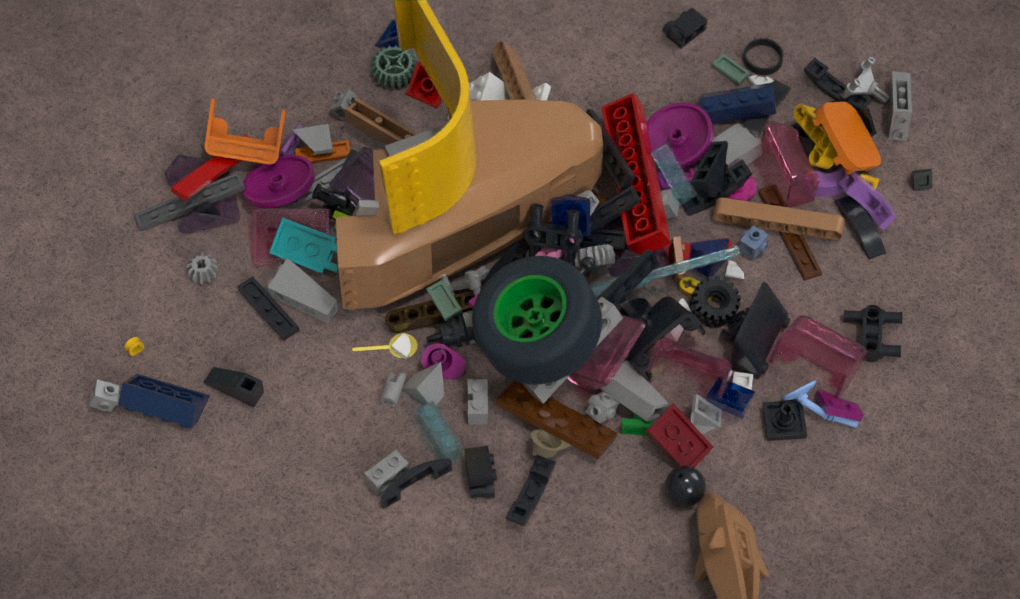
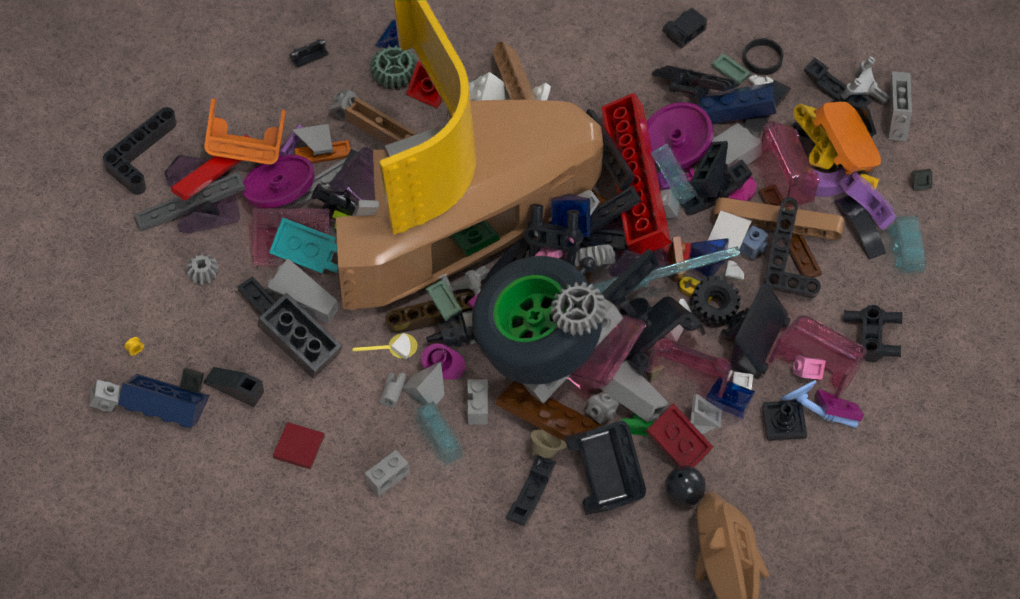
(133, 146): none -> black beam
(191, 380): none -> pearl dark grey tile
(298, 445): none -> dark red tile
(299, 335): none -> black brick
(310, 53): none -> black hinge
(435, 467): black slope -> none
(475, 238): none -> dark green tile
(480, 471): black hinge -> none
(582, 298): none -> light grey gear
(609, 466): none -> black windscreen
(684, 79): none -> black piece
(730, 227): none -> white sticker
(782, 253): none -> black beam
(808, 367): none -> bright pink bracket
(908, 244): none -> clear light blue brick

